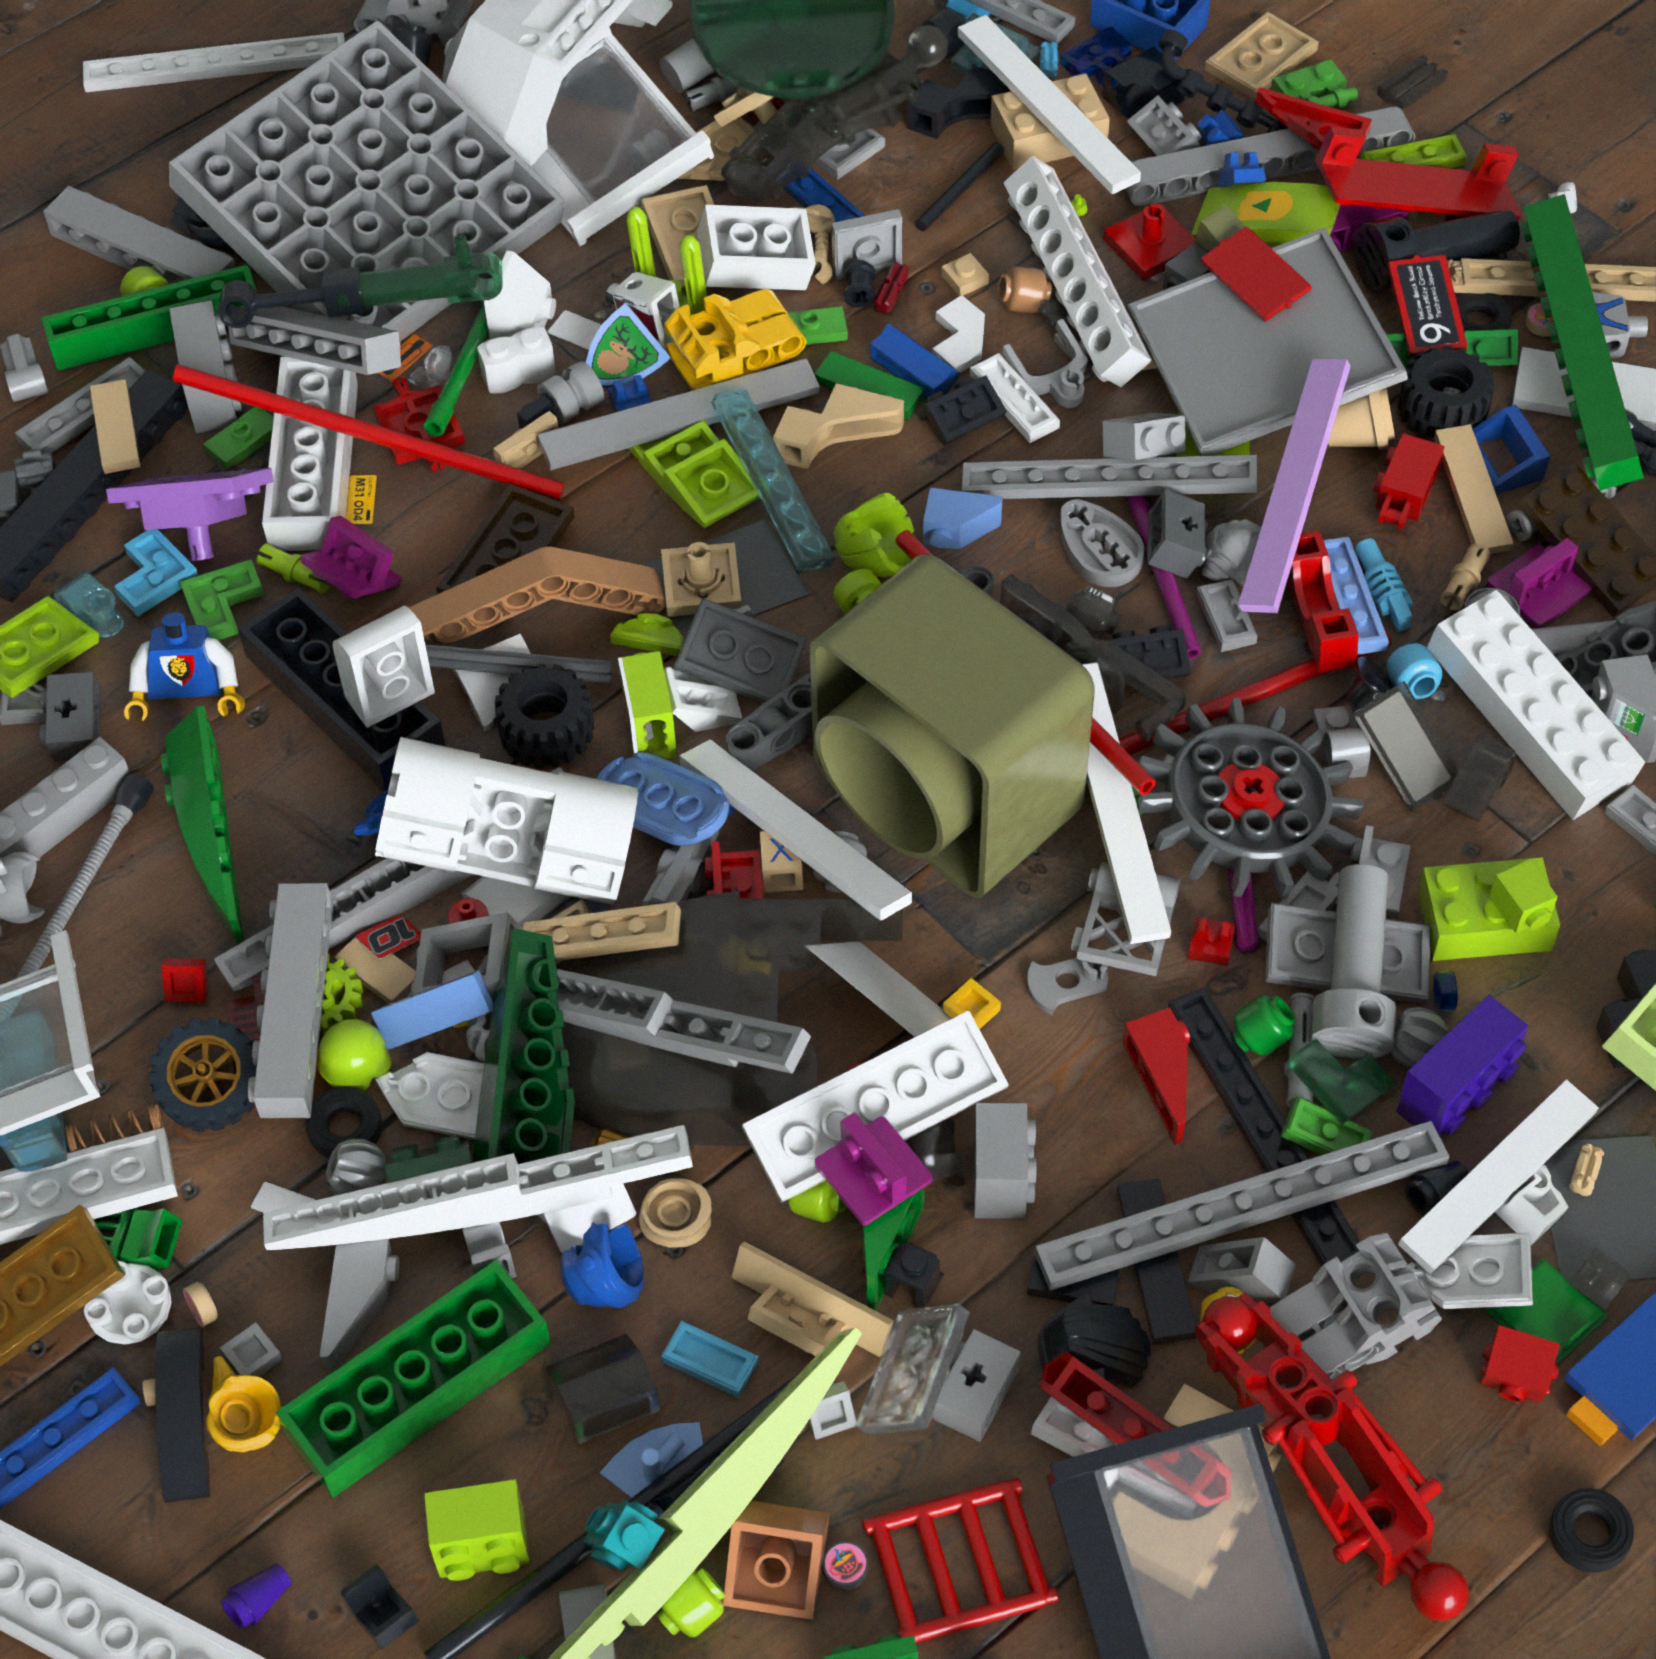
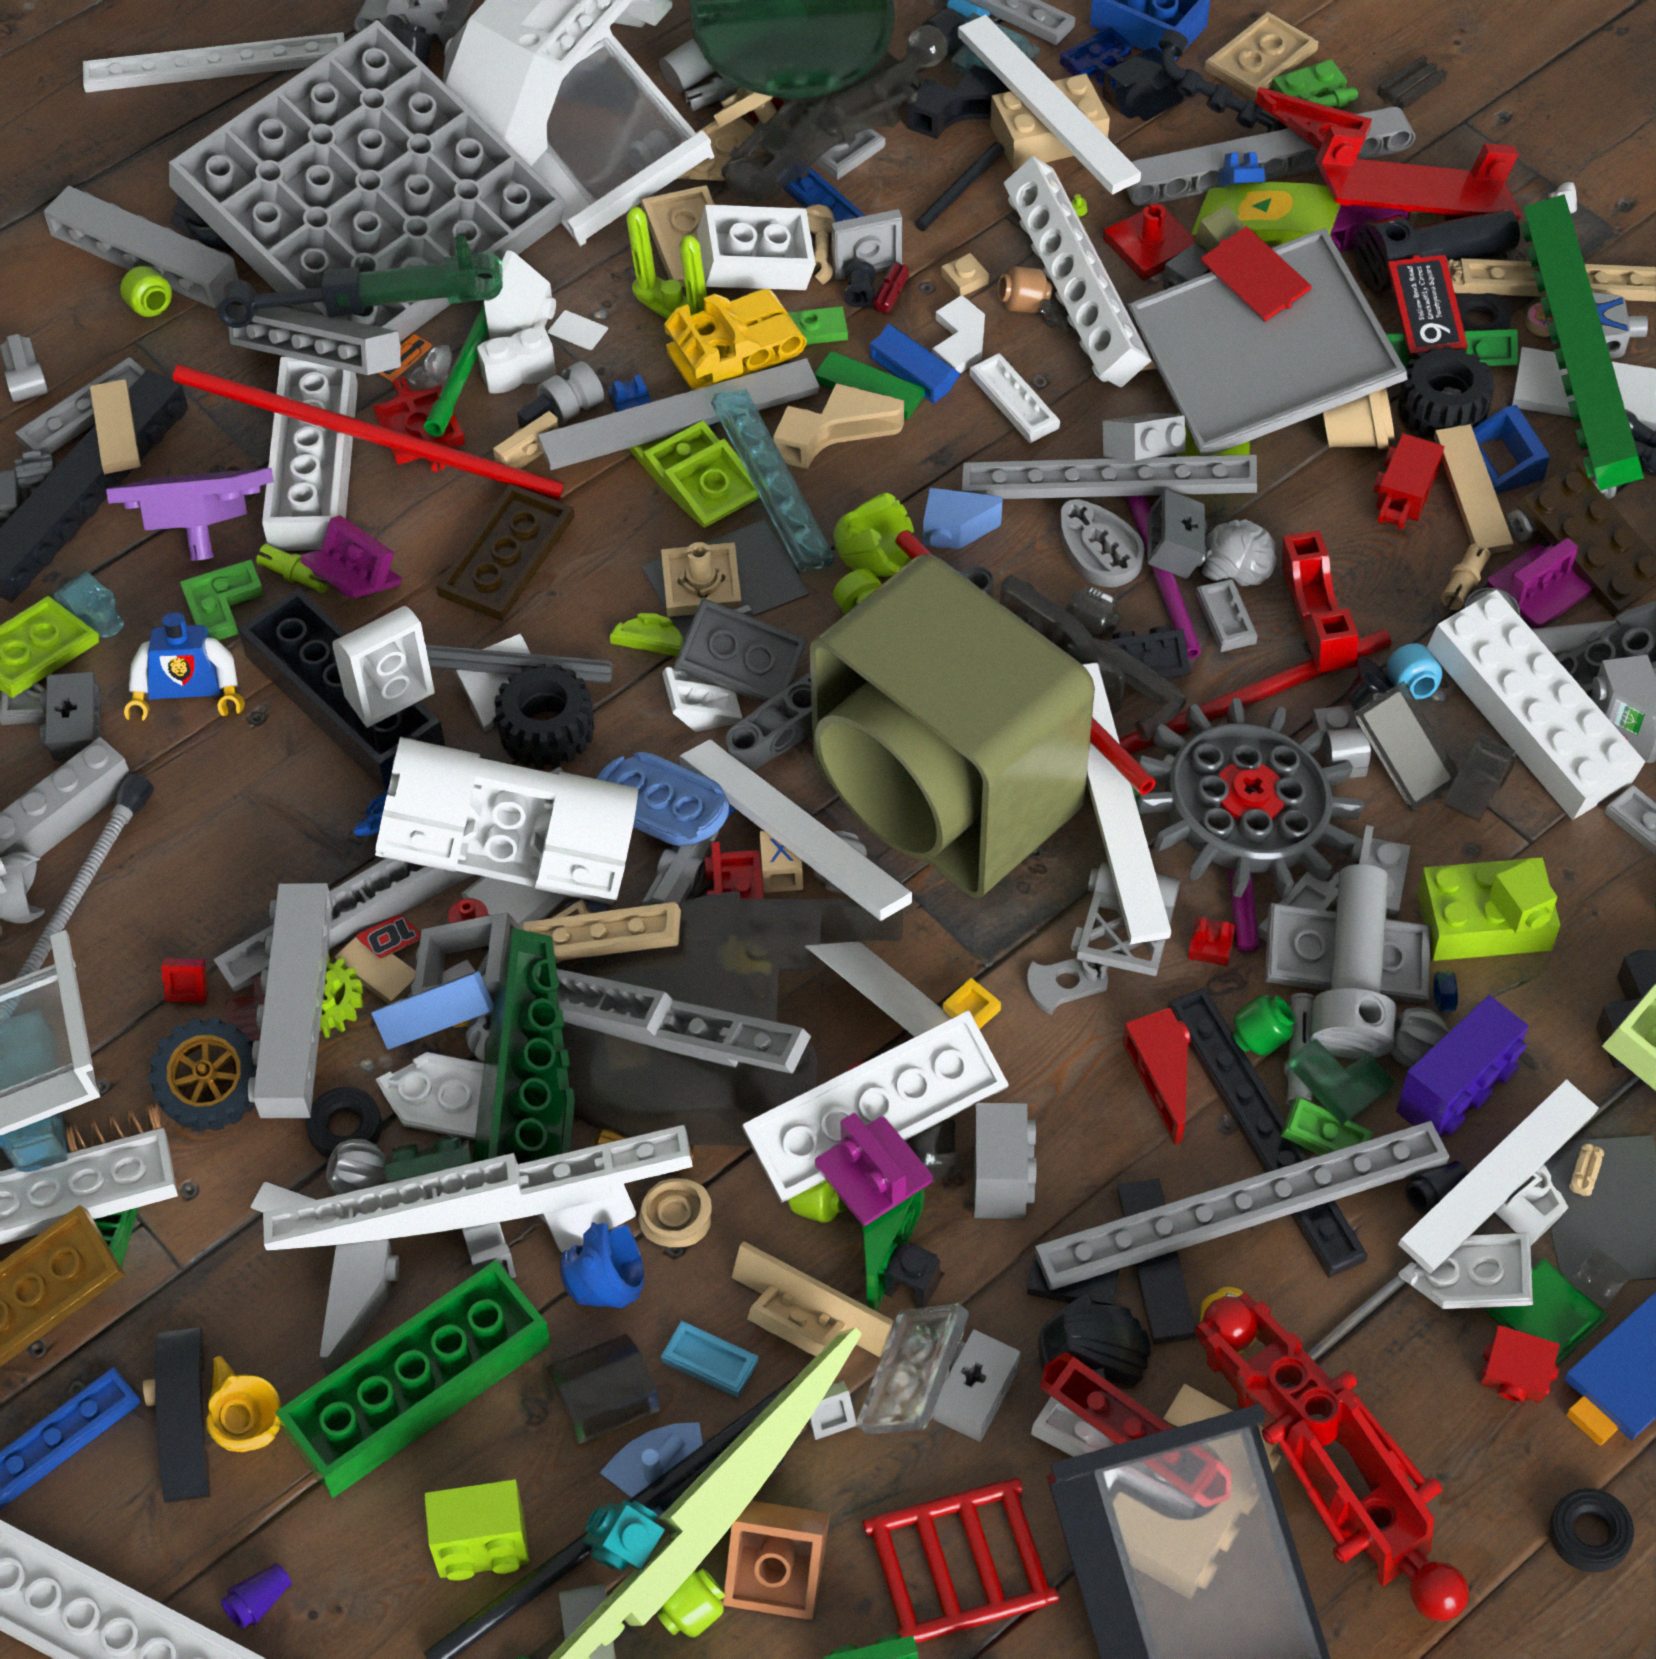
(130, 320): green brick -> none
(131, 1306): white dish -> none
(151, 1238): green piece -> none
(159, 574): medium azure plate -> none
(200, 1303): tan tile -> none
(201, 347): light grey brick -> none
(202, 813): green wedge -> none
(240, 438): bright green plate -> none
(251, 1352): light grey plate -> none
(352, 1054): lime helmet -> none
(361, 499): yellow sticker -> none
(378, 1607): black bracket -> none
(535, 580): medium nougat beam -> none
(624, 349): shield -> none
(647, 704): lime piece -> none
(650, 299): white torso -> none
(845, 1565): tile -> none
(963, 410): black bracket -> none
(1049, 59): medium azure piece -> none
(1064, 384): light grey piece -> none
(1162, 128): light grey bracket -> none
(1218, 128): blue tile -> none
(1245, 1264): light grey slope -> none
(1294, 486): lavender tile -> none
(1341, 1321): light grey connector -> none
(1353, 593): light blue tile -> none
(1385, 585): medium azure hinge -> none
(1434, 152): lime tile -> none

